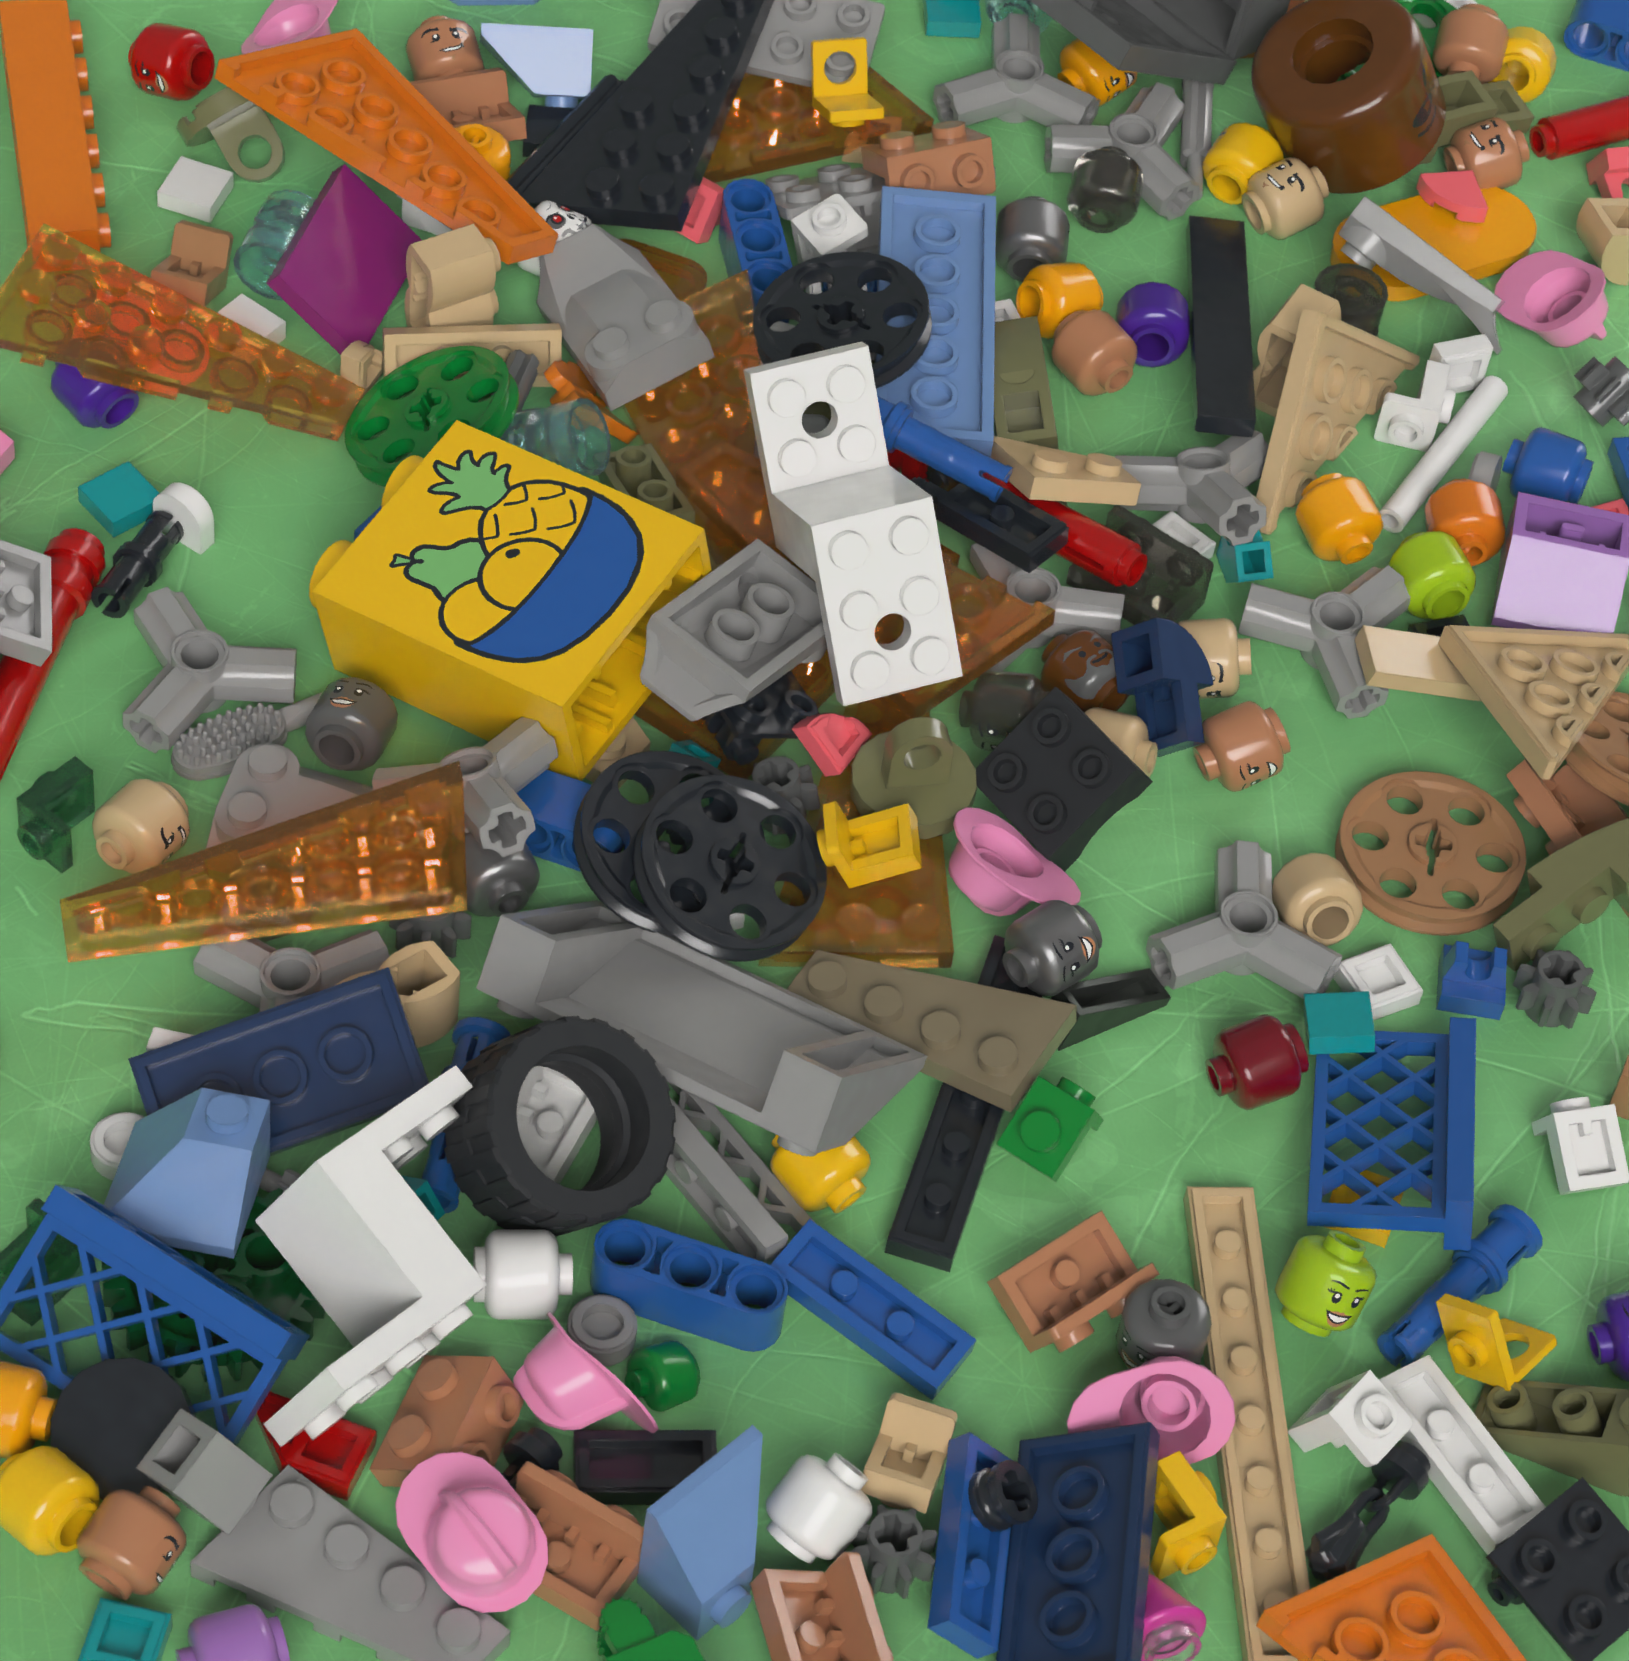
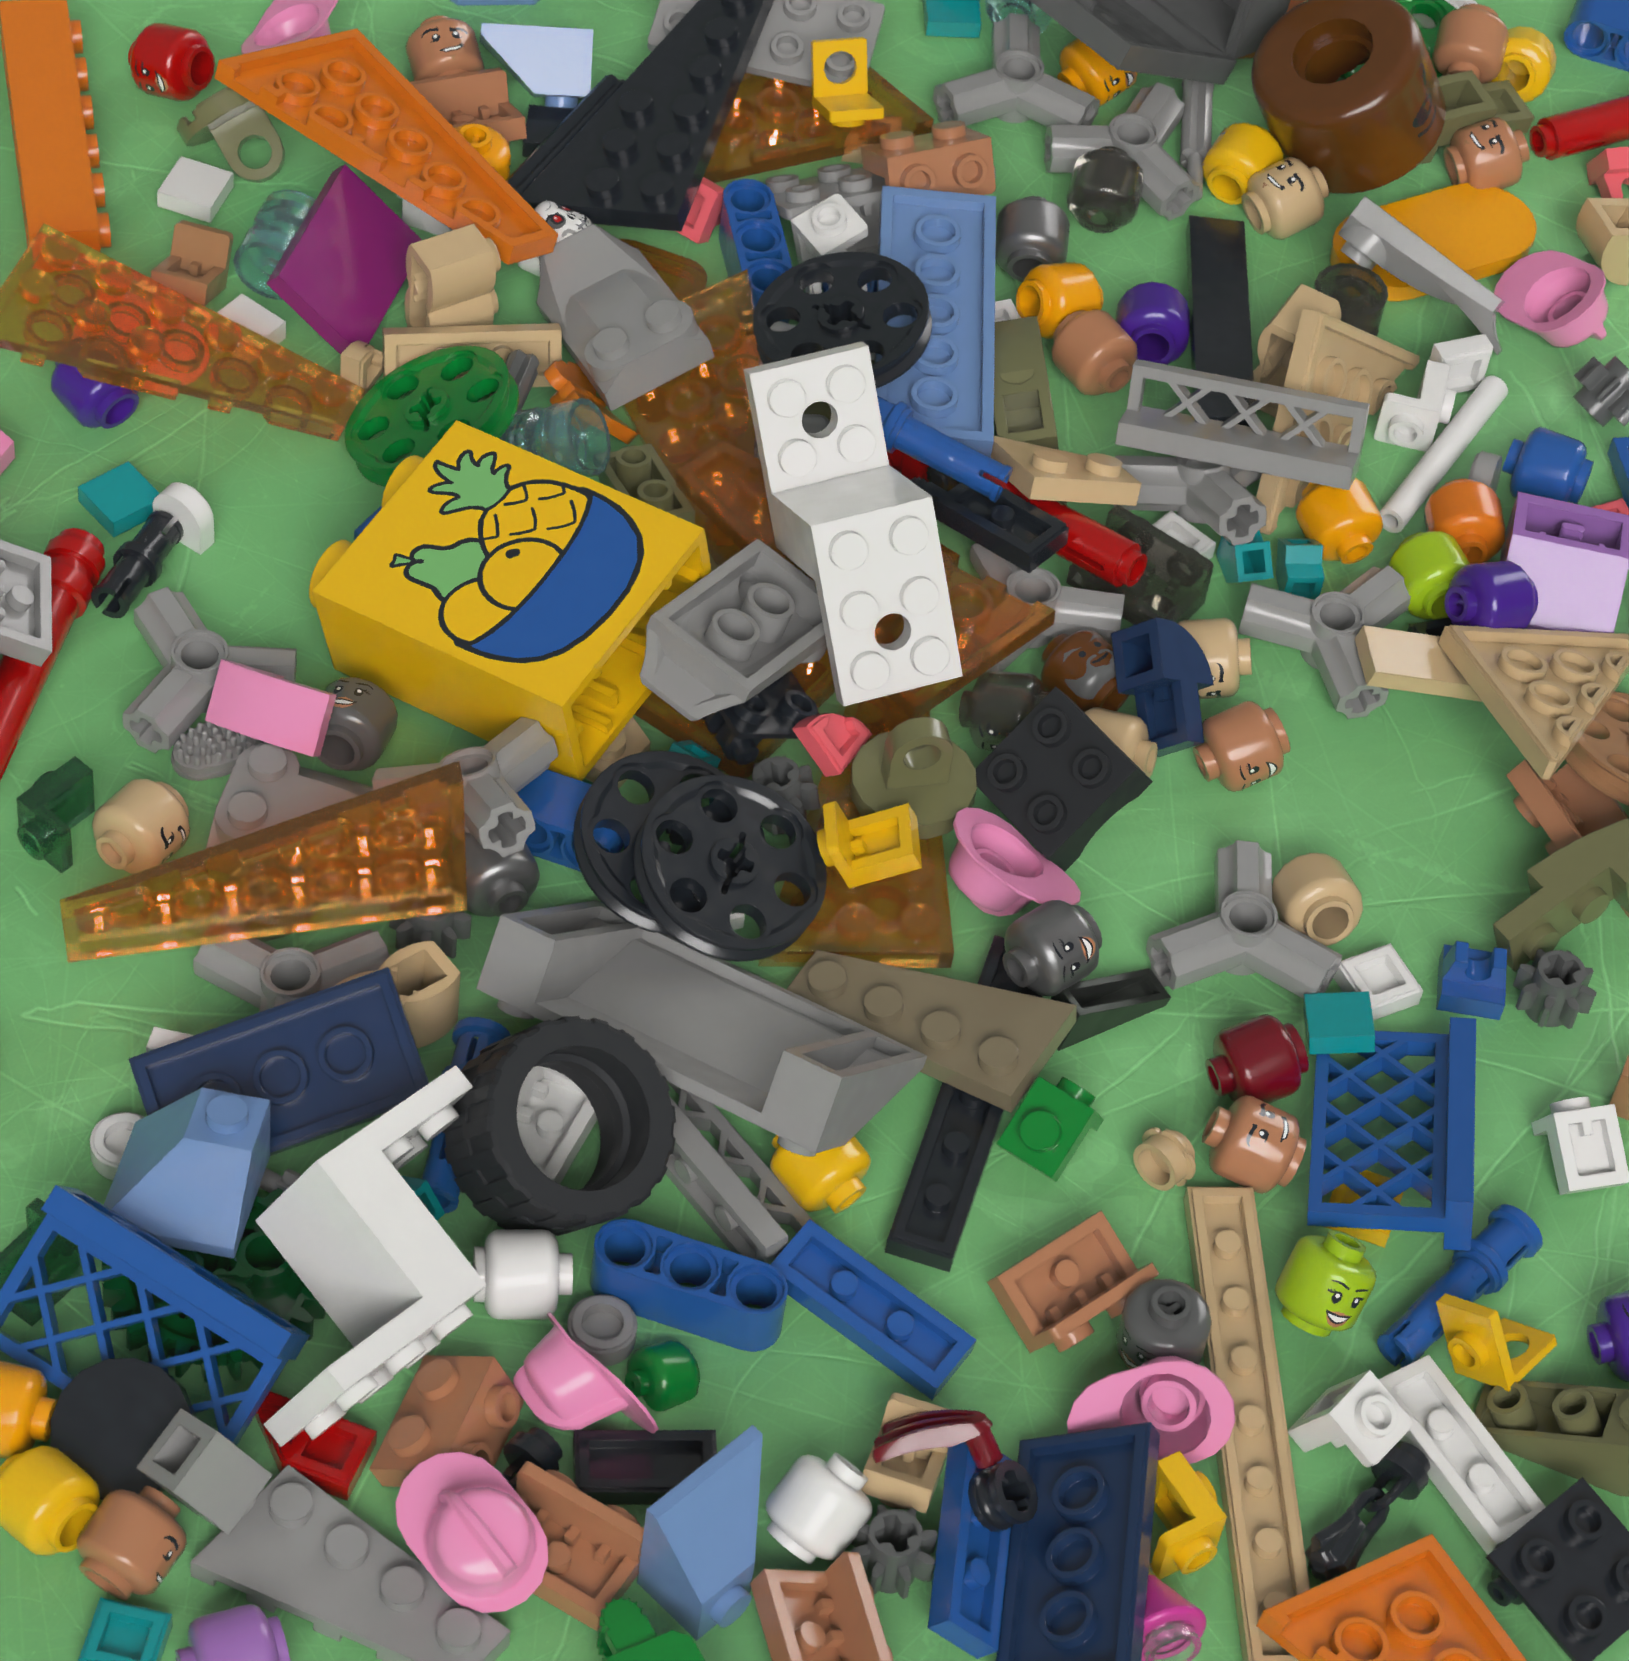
(270, 708): none -> bright pink slope
(939, 1430): none -> dark red piece
(1165, 1159): none -> tan plate
(1240, 445): none -> light grey fence
(1254, 1144): none -> nougat head
(1300, 567): none -> teal piece
(1454, 849): medium nougat wedge -> none
(1456, 192): coral tile -> none
(1491, 596): none -> dark purple head

